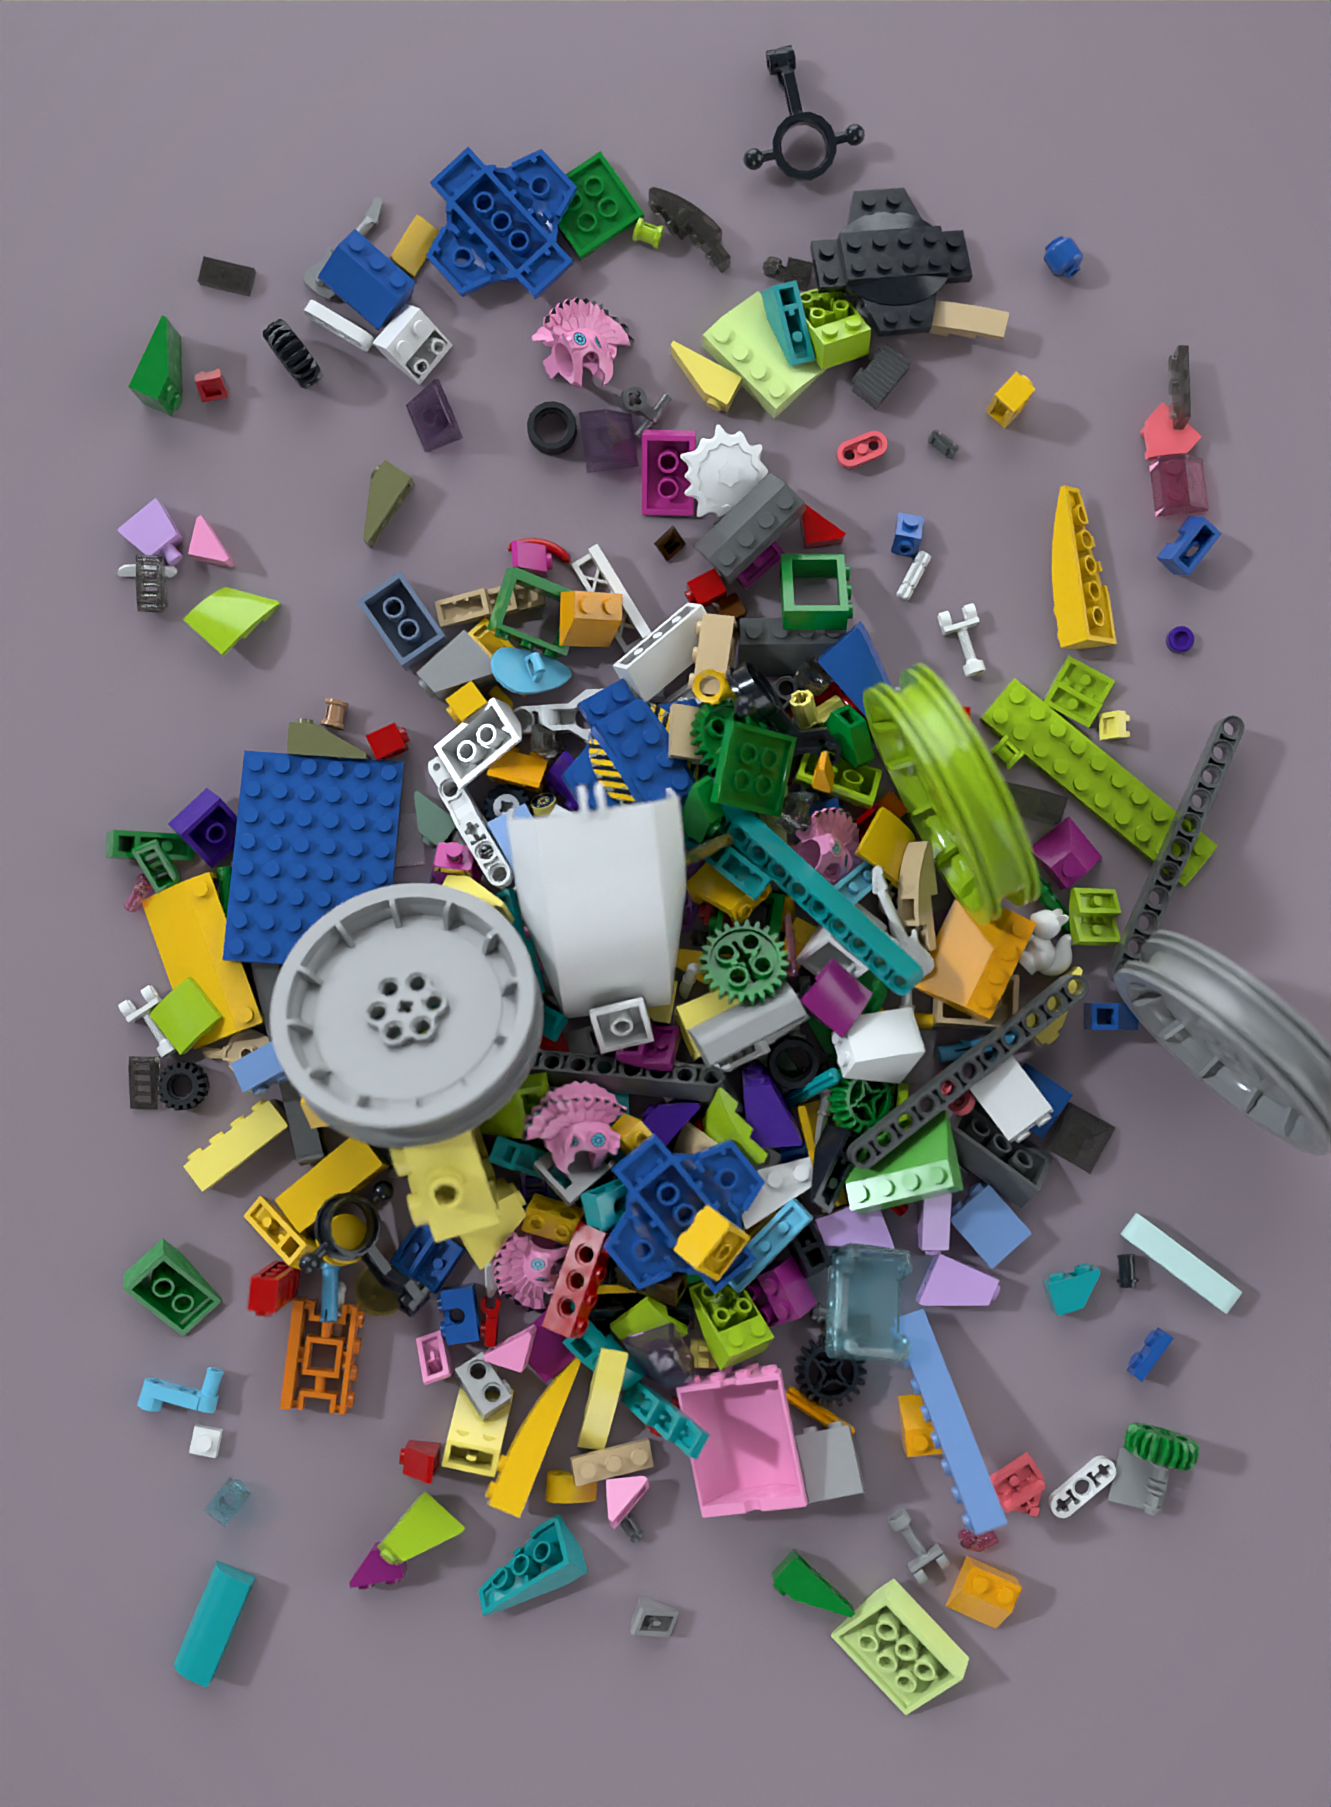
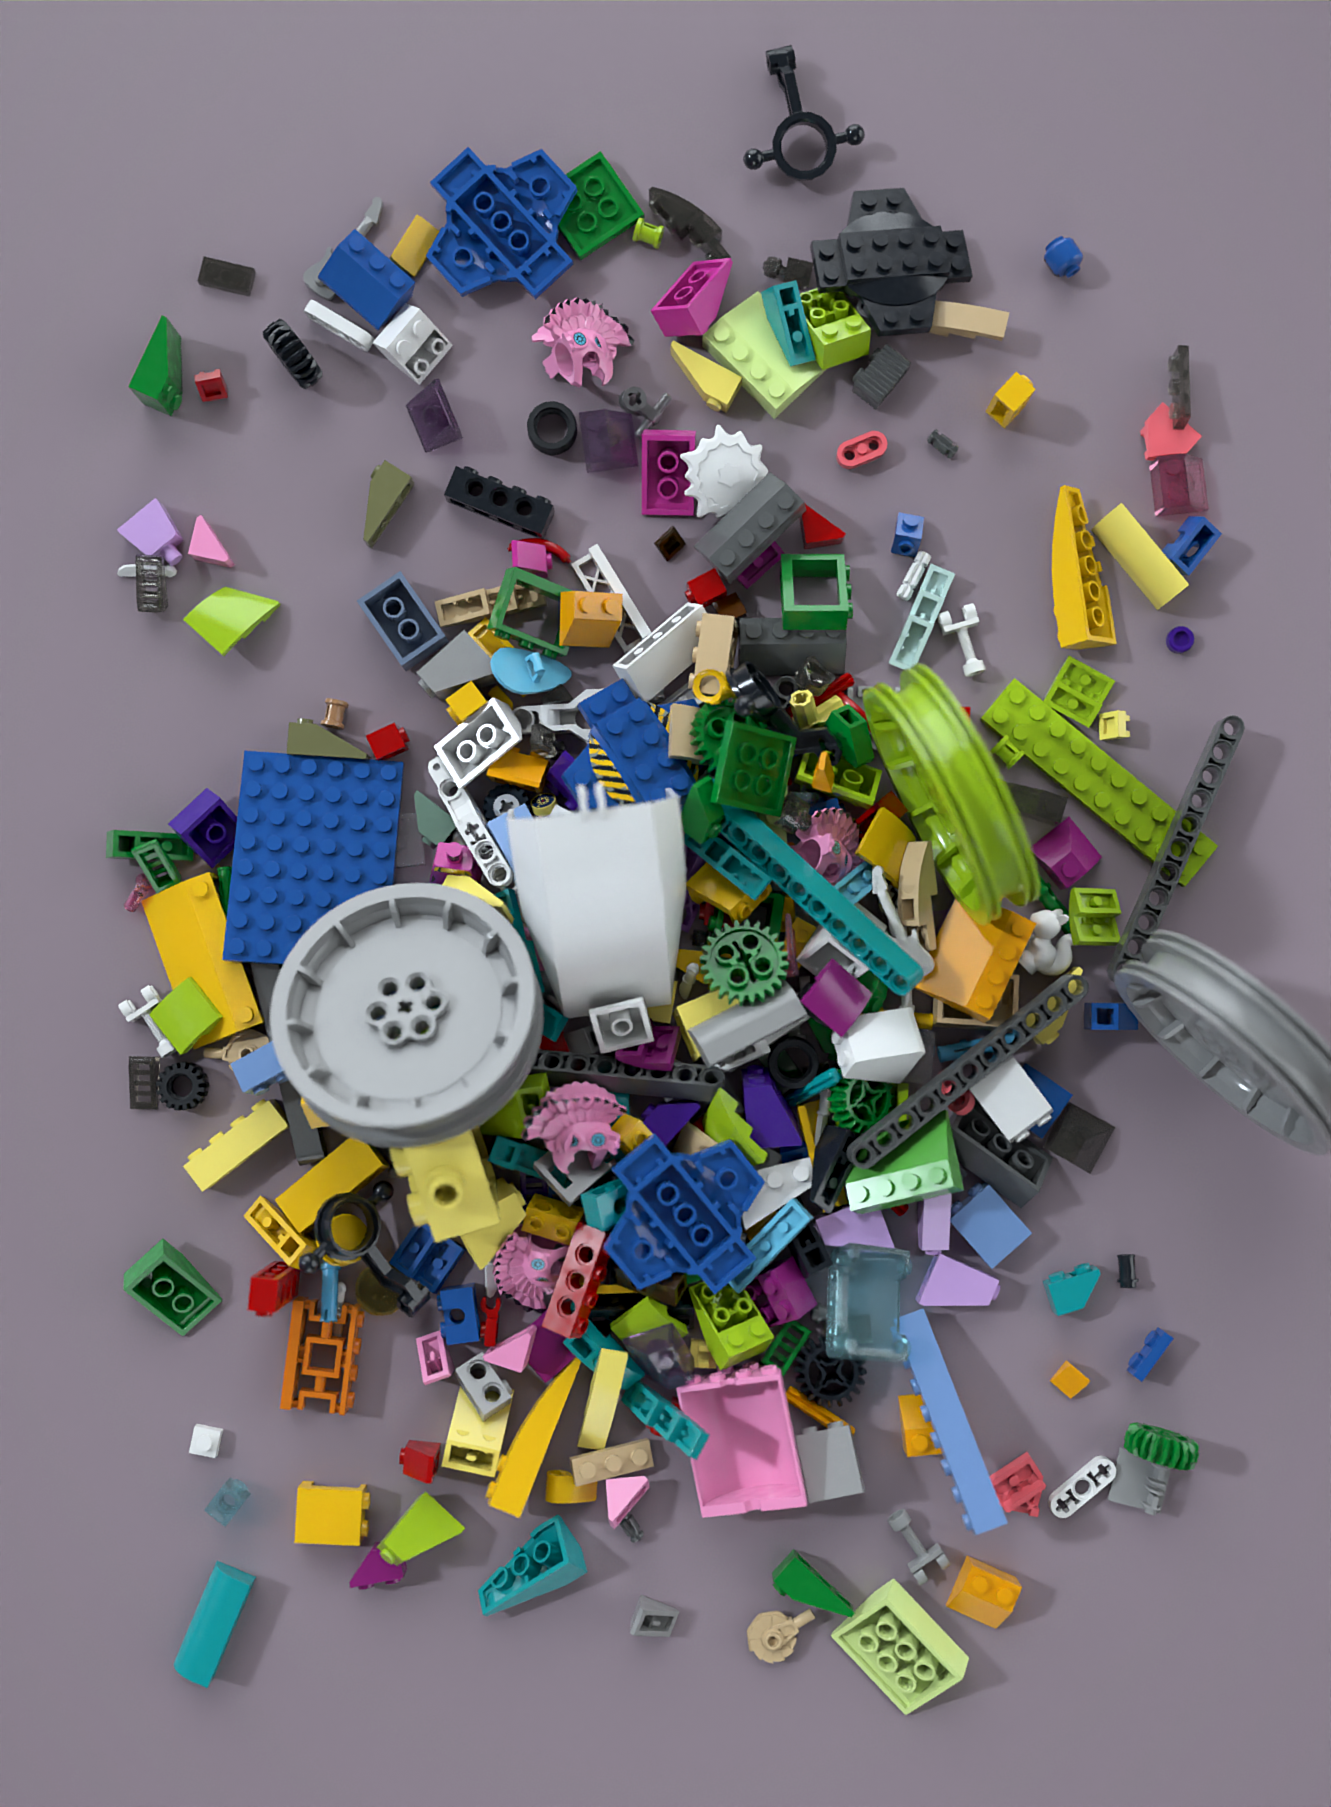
(158, 1390): medium azure beam -> none
(331, 1514): none -> yellow panel
(533, 524): none -> black brick
(558, 695): none -> clear smoke slope
(693, 299): none -> dark pink slope
(708, 849): clear yellow tile -> none
(711, 1243): yellow slope -> none
(773, 1634): none -> tan piece
(793, 1352): none -> green slope
(854, 664): blue slope -> none
(922, 617): none -> light aqua slope
(977, 1543): clear pink arm -> none
(1069, 1379): none -> light orange slope
(1139, 556): none -> light yellow brick
(1181, 1263): light aqua beam -> none

